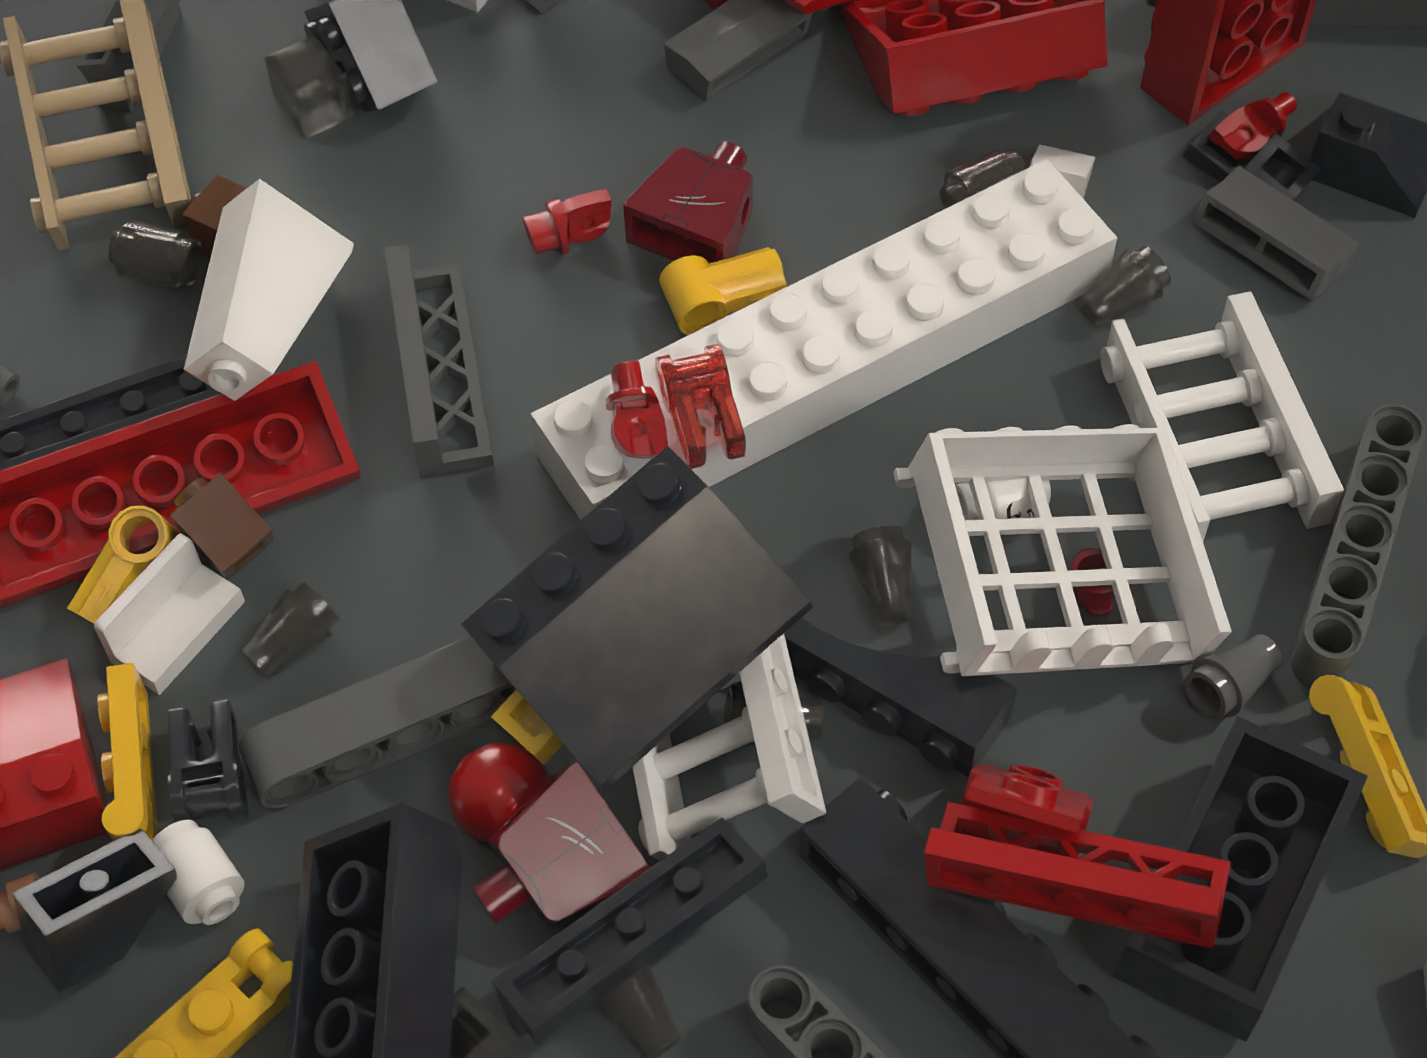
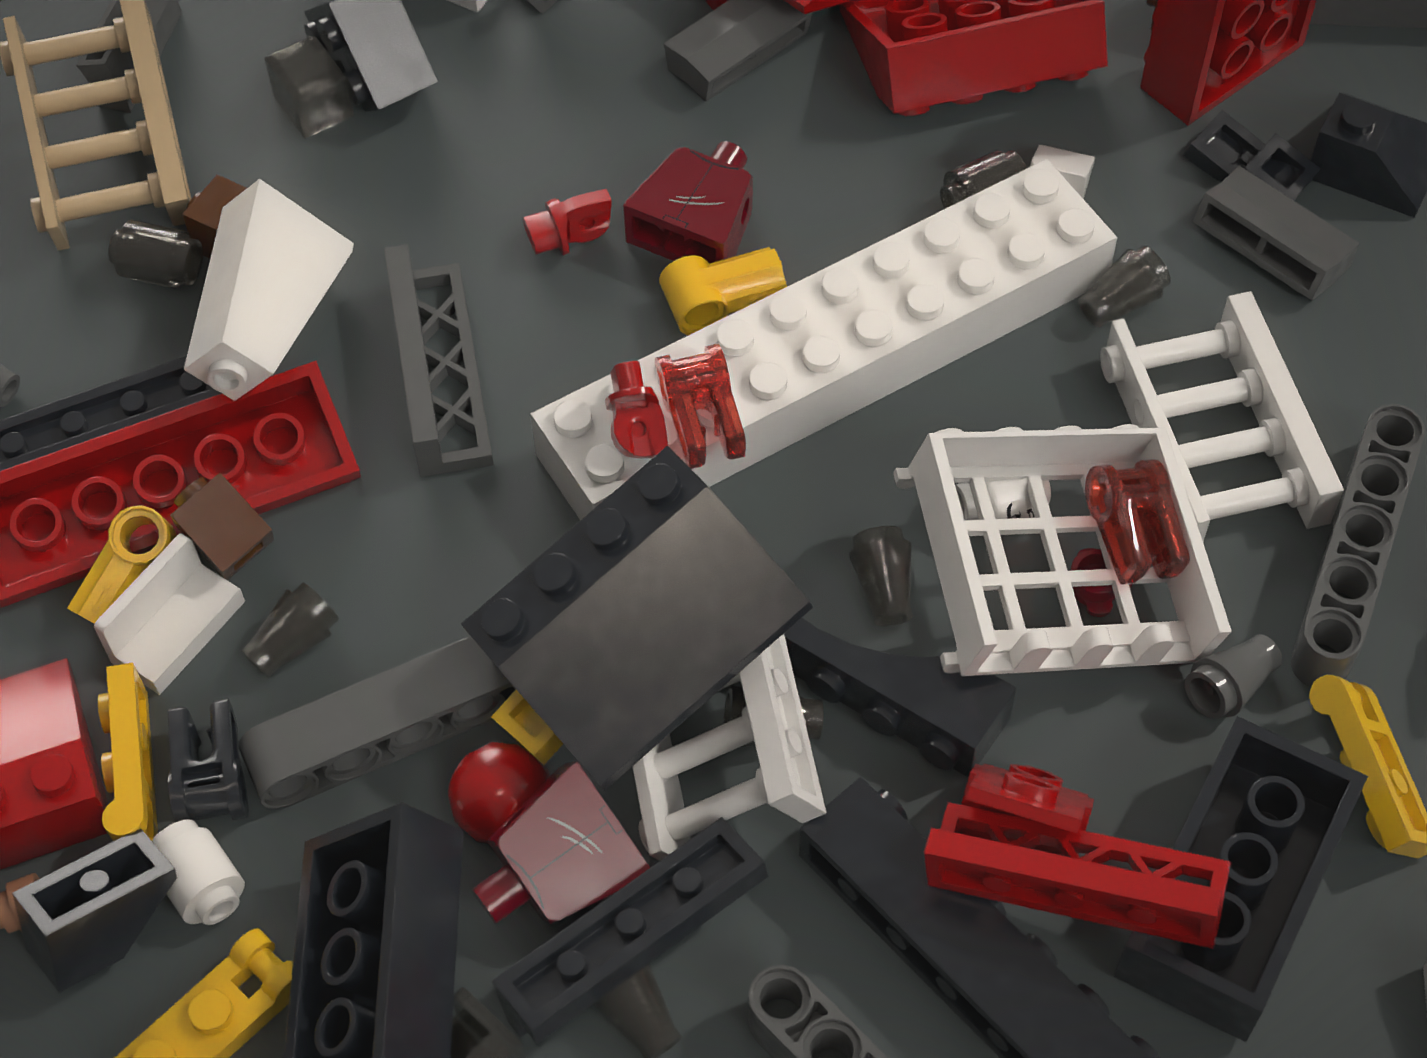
(1137, 520): none -> clear red piece
(1253, 125): red piece -> none

